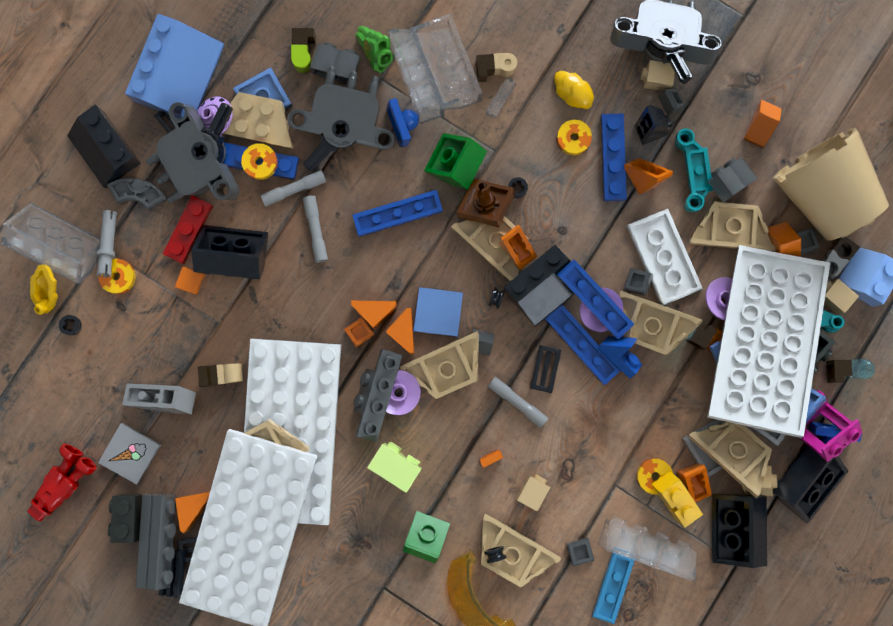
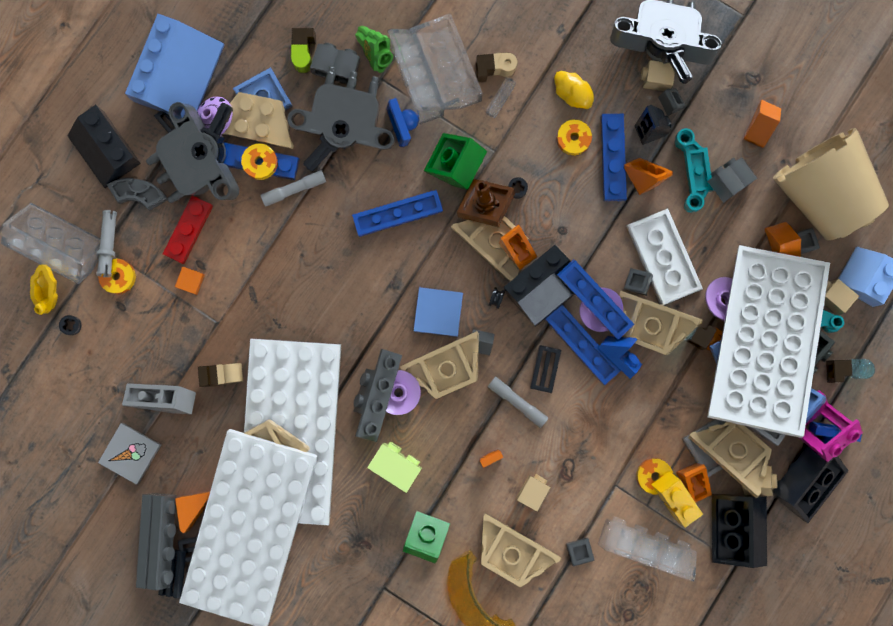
(58, 484): red piece -> none
(125, 518): pearl dark grey brick -> none
(230, 252): black slope -> none
(312, 215): light grey piece -> none
(359, 332): orange tile -> none
(374, 311): orange slope -> none
(402, 331): orange slope -> none
(495, 554): black bush -> none
(612, 588): dark azure tile -> none
(733, 225): tan wing -> none
(839, 255): leg -> none

